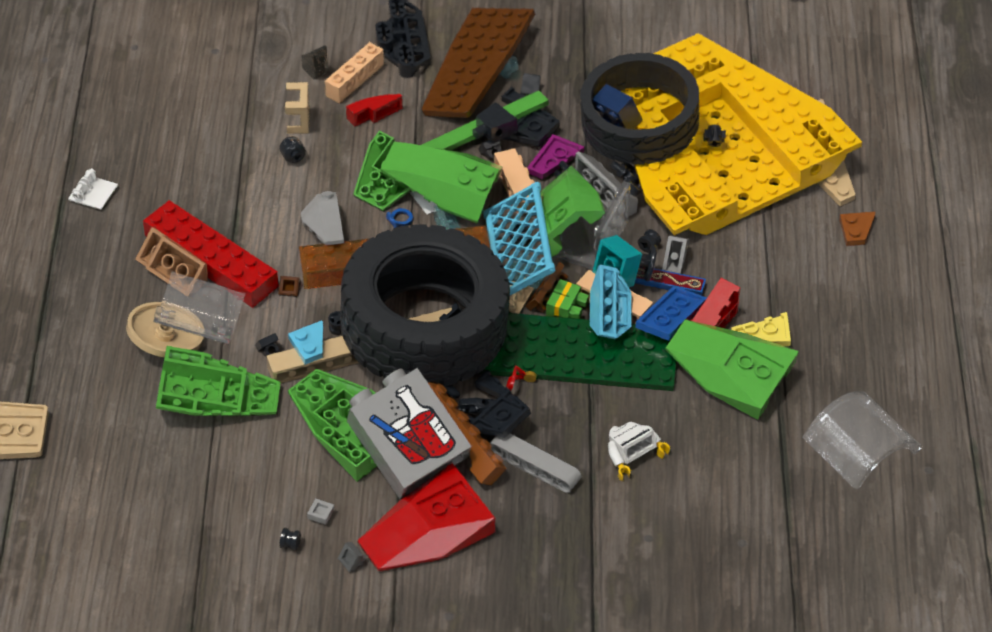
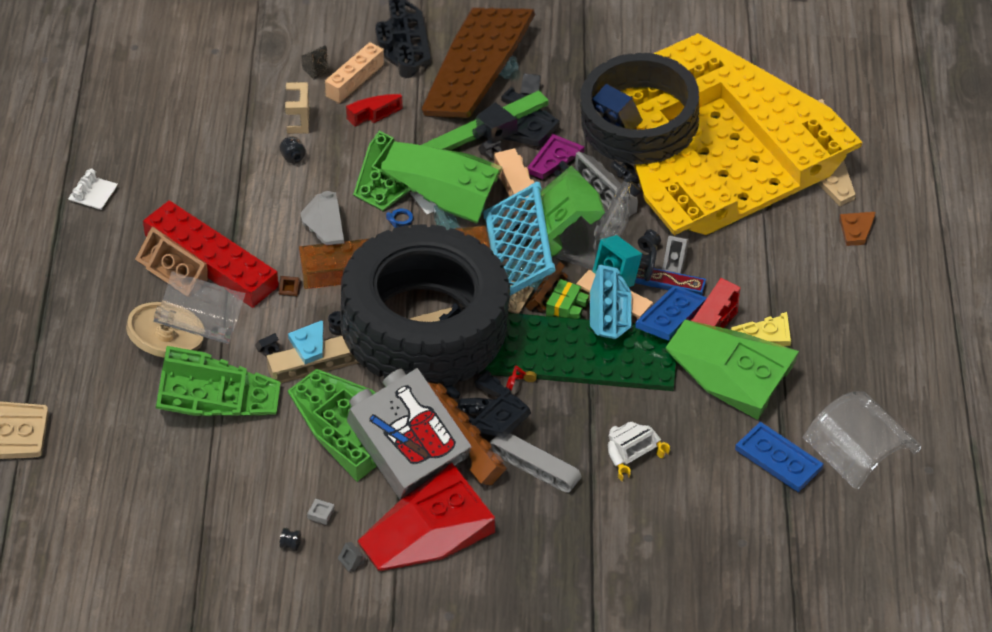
(714, 135): black gear -> none
(779, 456): none -> blue plate

